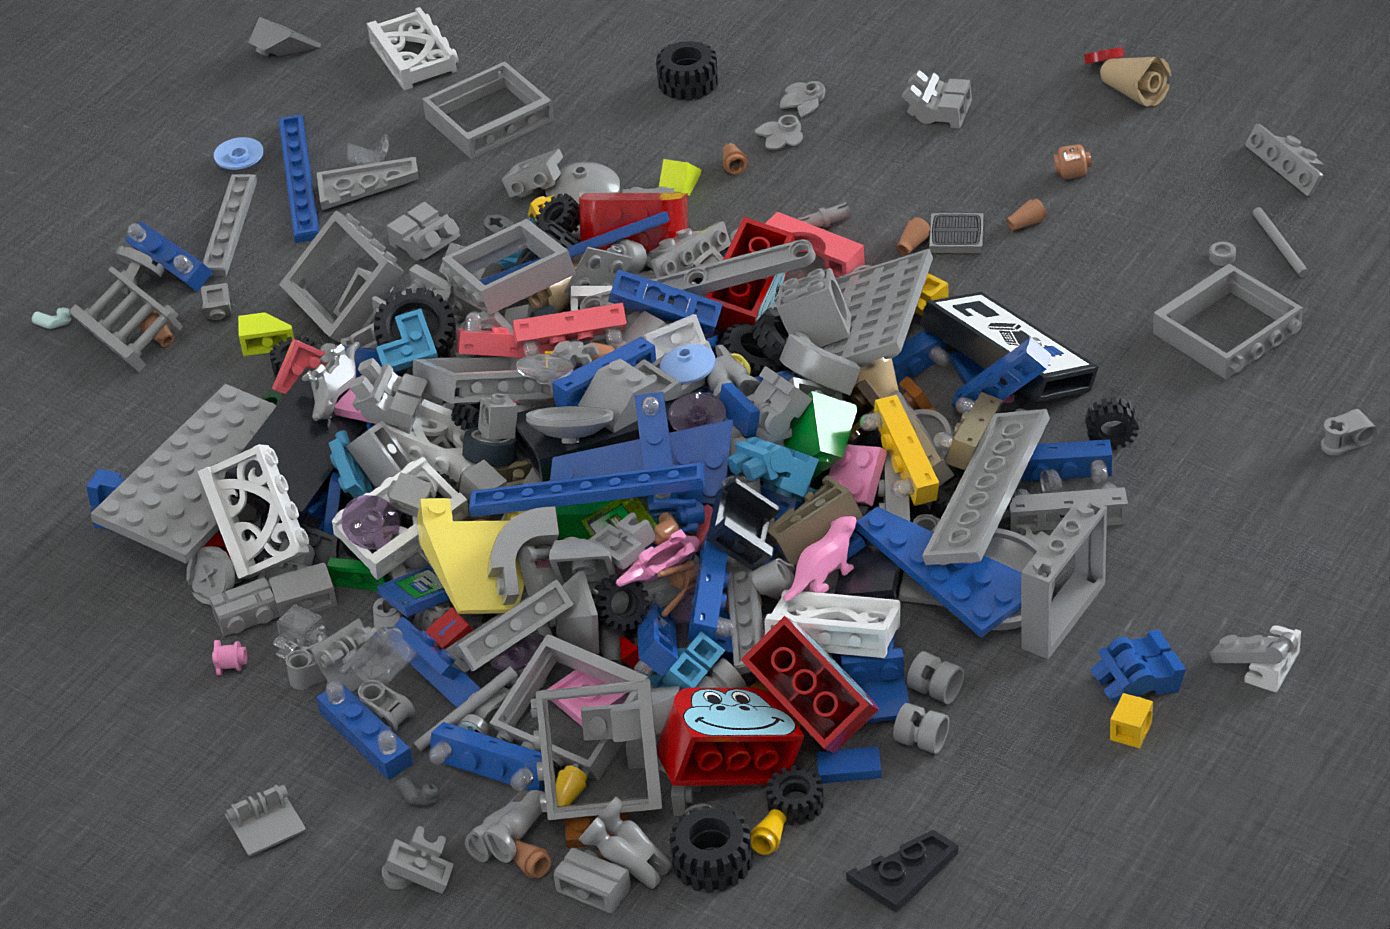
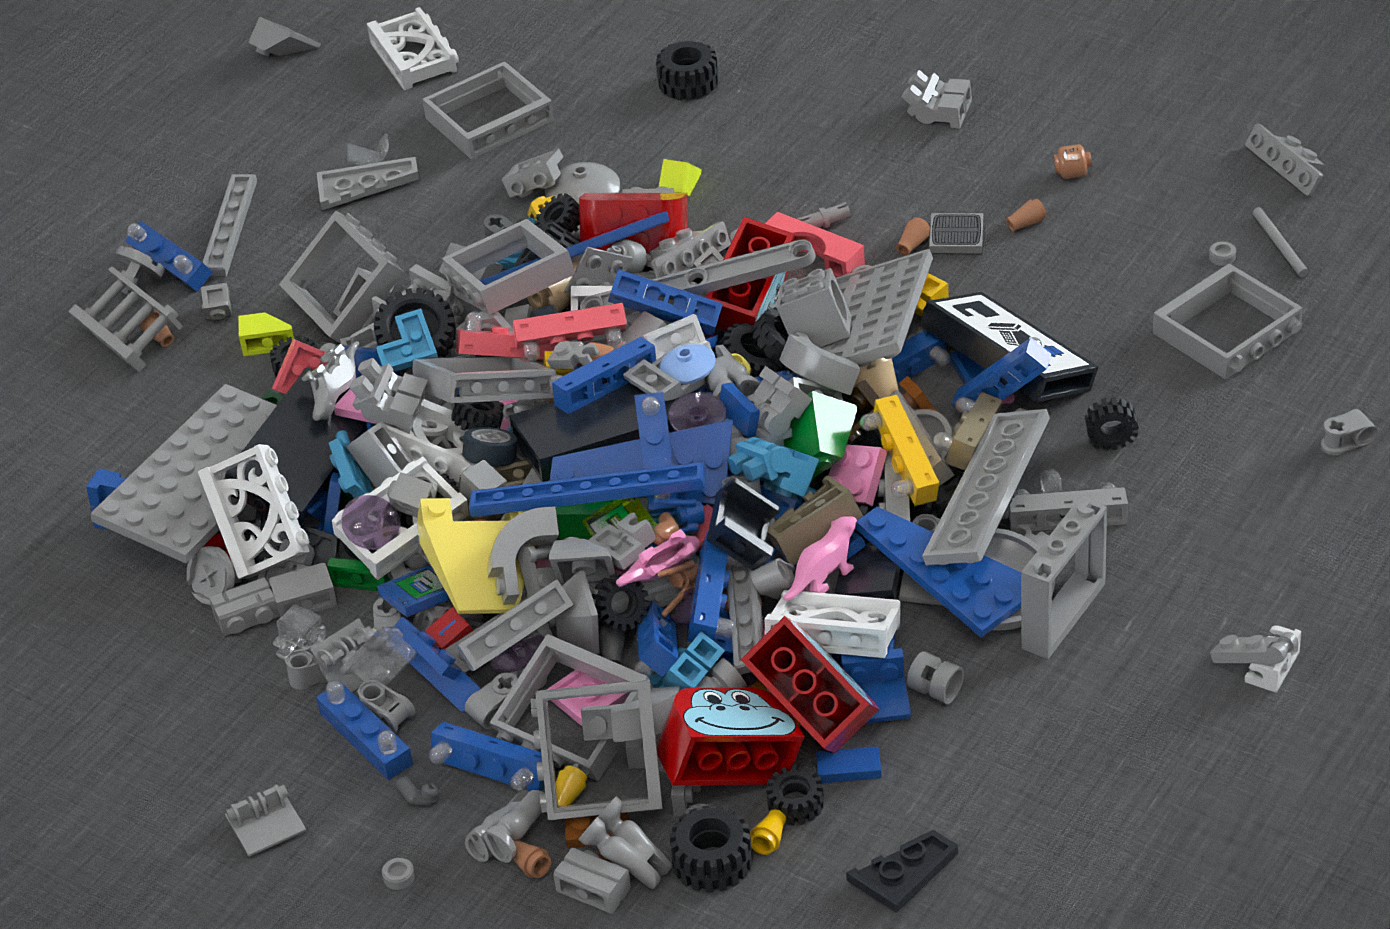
(51, 322): light aqua arm -> none
(228, 656): bright pink brick -> none
(238, 153): light blue dish -> none
(298, 178): blue tile -> none
(420, 861): light grey plate -> none
(422, 231): light grey hips -> none
(470, 704): light grey bar -> none
(475, 724): light grey tile -> none
(497, 417): light grey brick -> none
(544, 367): clear dish -> none
(569, 421): light grey dish -> none
(615, 390): light grey slope -> none
(629, 652): red slope -> none
(734, 159): nougat cone -> none
(781, 133): light grey plate -> none
(803, 96): light grey plate -> none
(925, 729): light grey wheel -> none
(1071, 460): blue piece -> none
(1103, 55): red piece -> none
(1131, 720): yellow brick -> none
(1138, 78): tan cone -> none
(1139, 667): blue hips -> none

